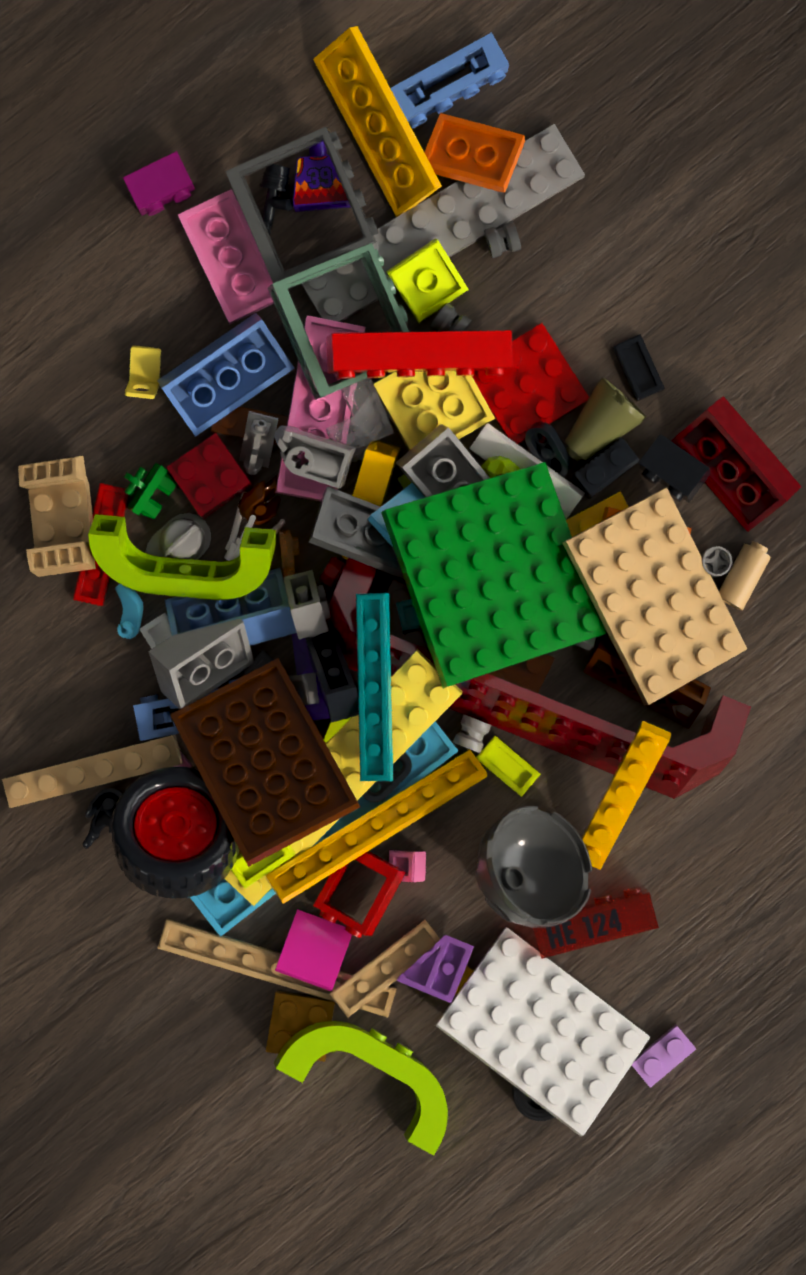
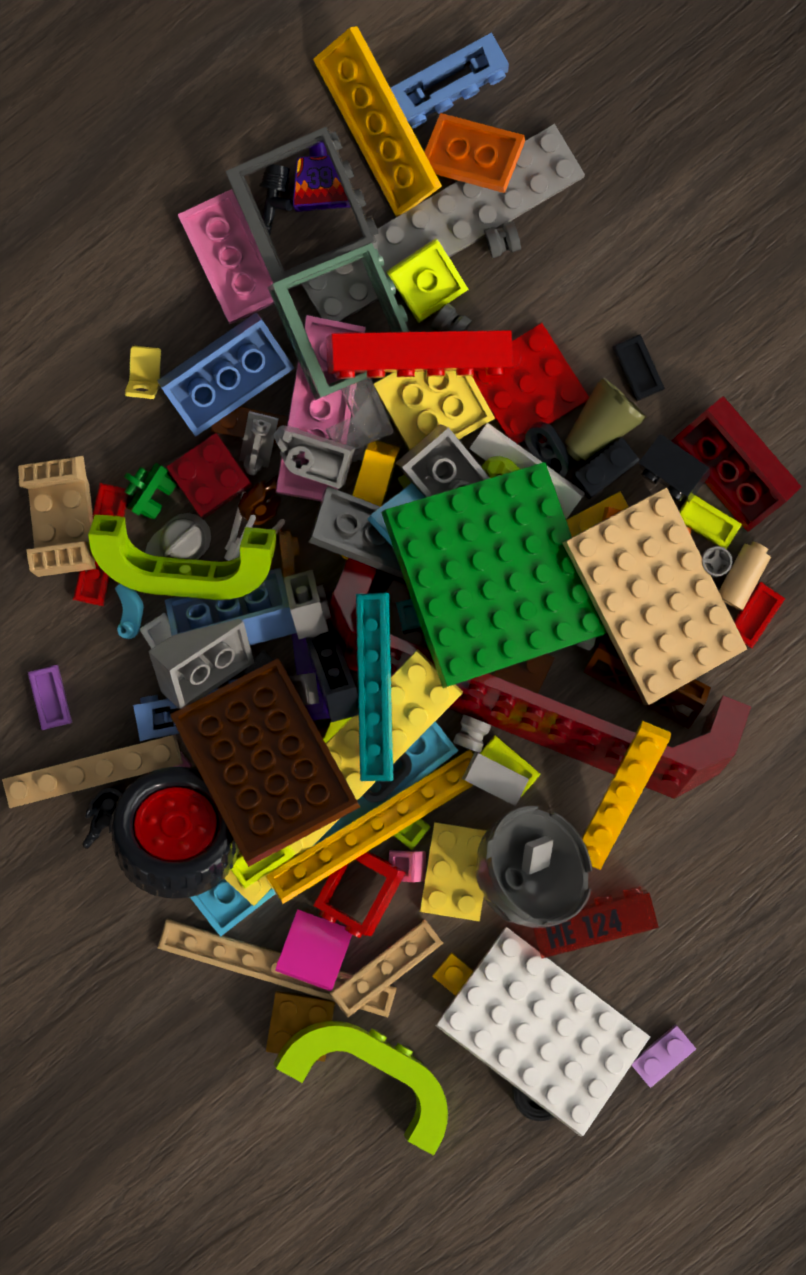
(49, 697): none -> medium lavender tile
(159, 184): magenta brick -> none
(332, 572): red tile -> none
(413, 833): none -> lime tile
(439, 969): medium lavender wing -> none
(451, 873): none -> light yellow plate
(495, 779): none -> light grey tile
(537, 855): none -> light grey tile
(709, 522): none -> neon yellow tile
(757, 613): none -> red tile

